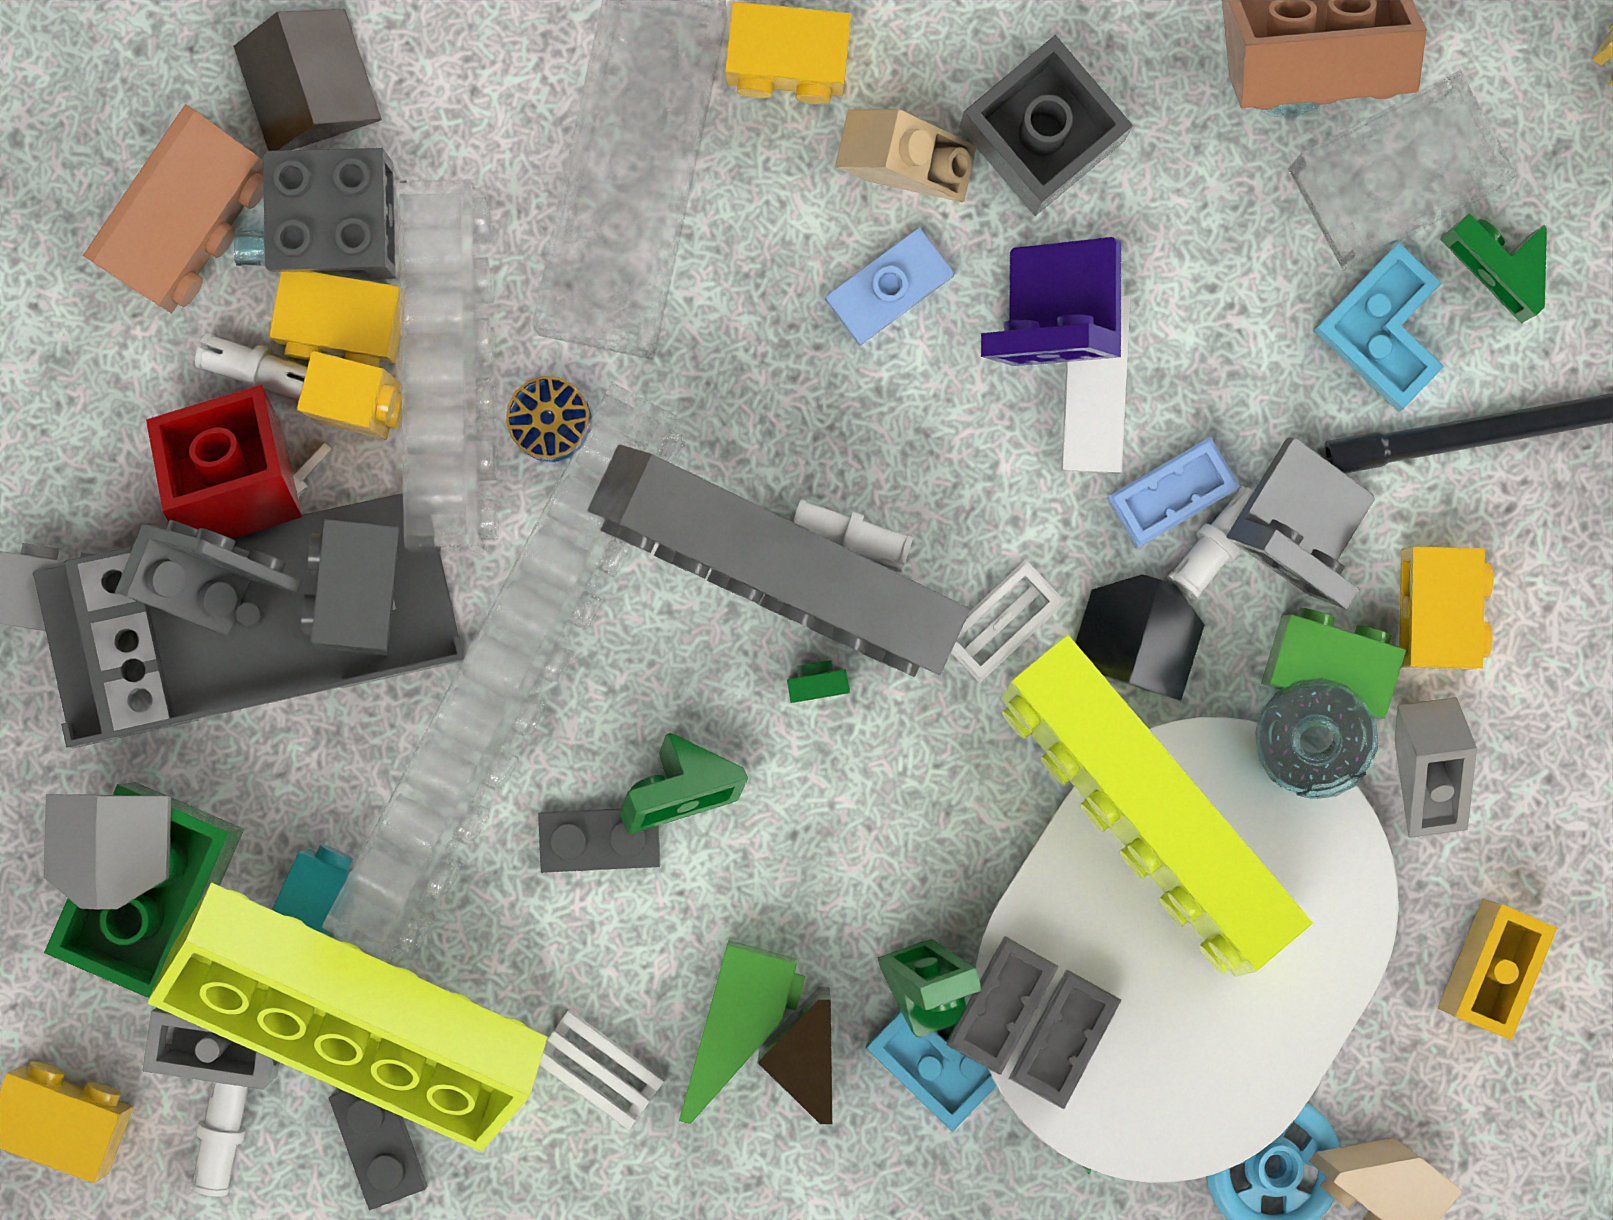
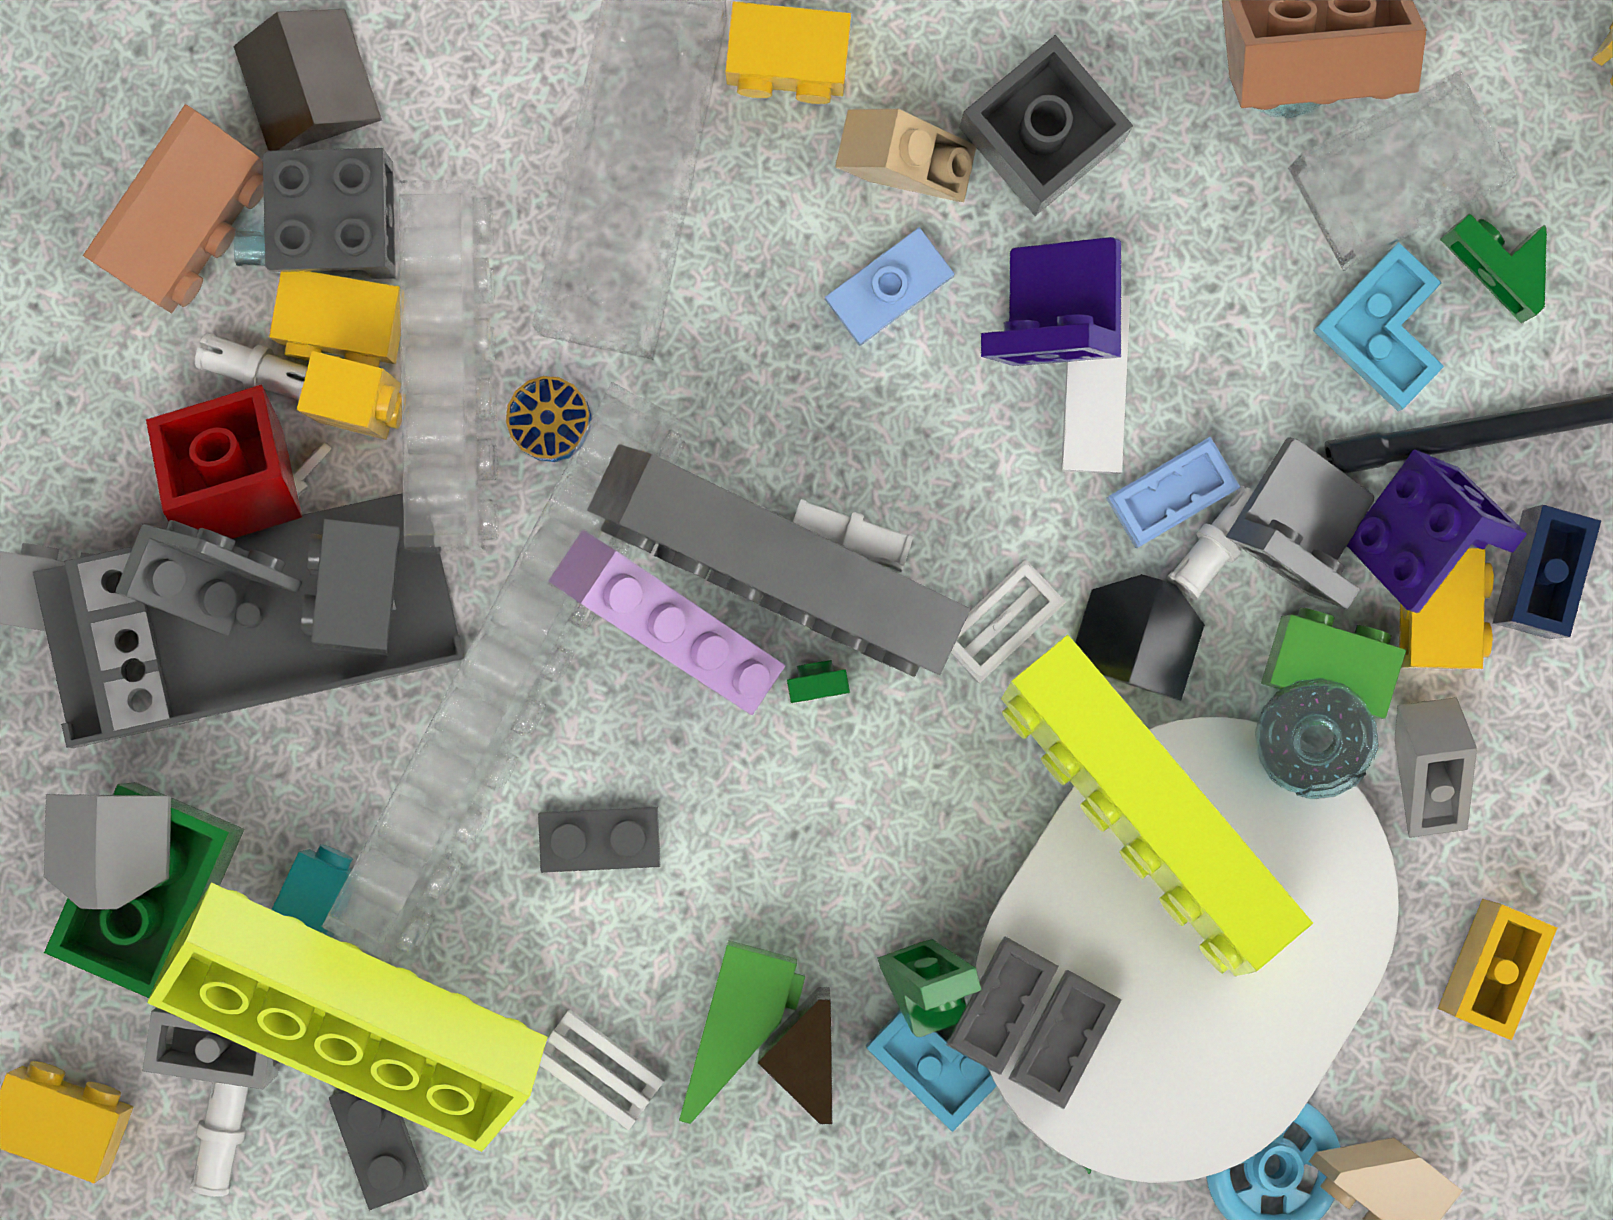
(666, 622): none -> lavender brick
(693, 785): green slope -> none
(1426, 526): none -> dark purple bracket
(1547, 572): none -> dark blue brick

